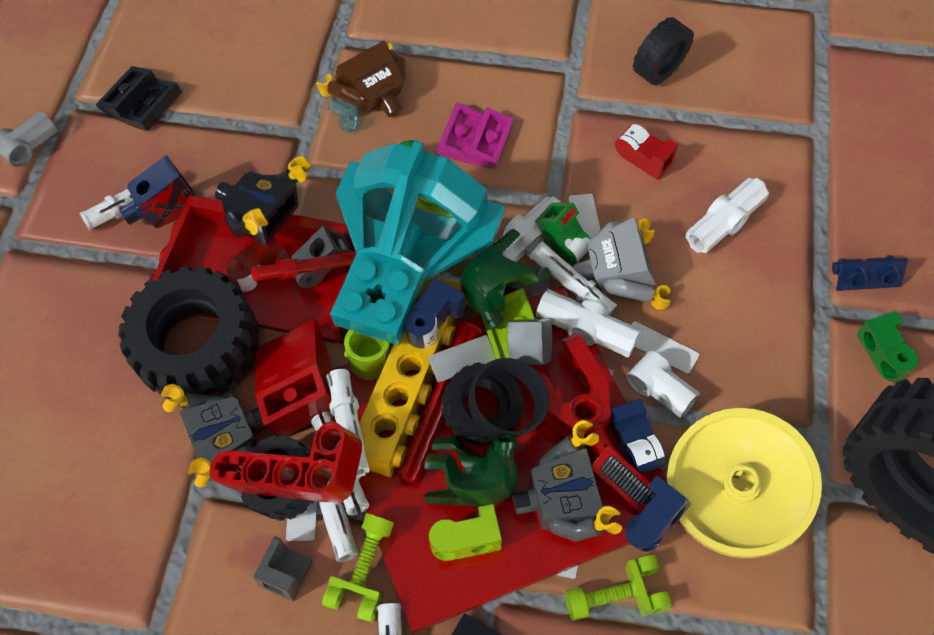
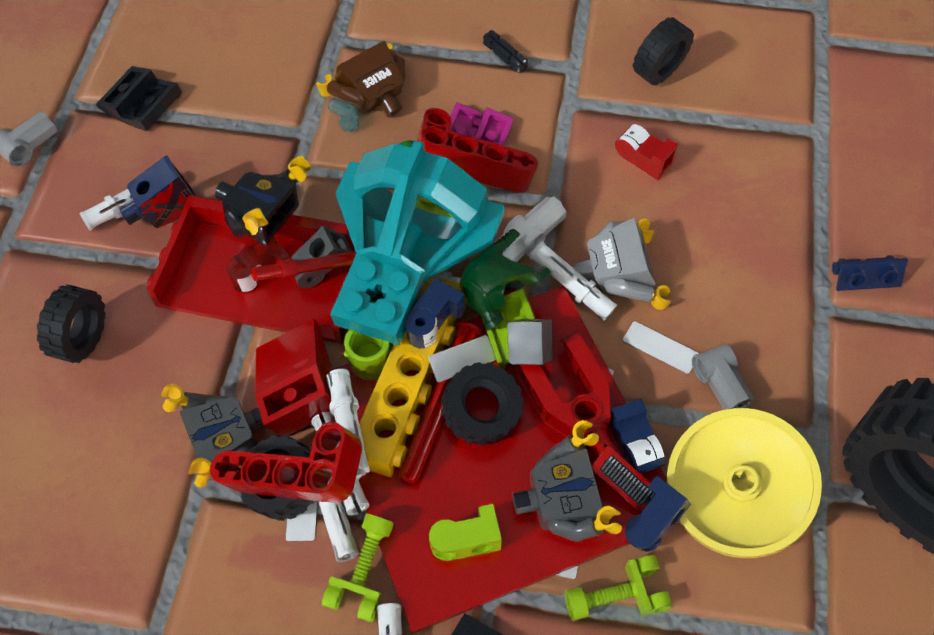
(56, 319): none -> black tyre
(173, 299): black tyre -> none
(282, 570): dark grey panel -> none
(479, 158): none -> red beam
(485, 479): dark green piece -> none
(505, 51): none -> black axle
(524, 373): black tyre -> none
(564, 231): green leg -> none
(587, 213): white sticker -> none
(589, 321): white piece -> none
(655, 378): white piece -> none
(719, 370): none -> light grey piece
(727, 215): white piece -> none
(887, 347): green leg -> none

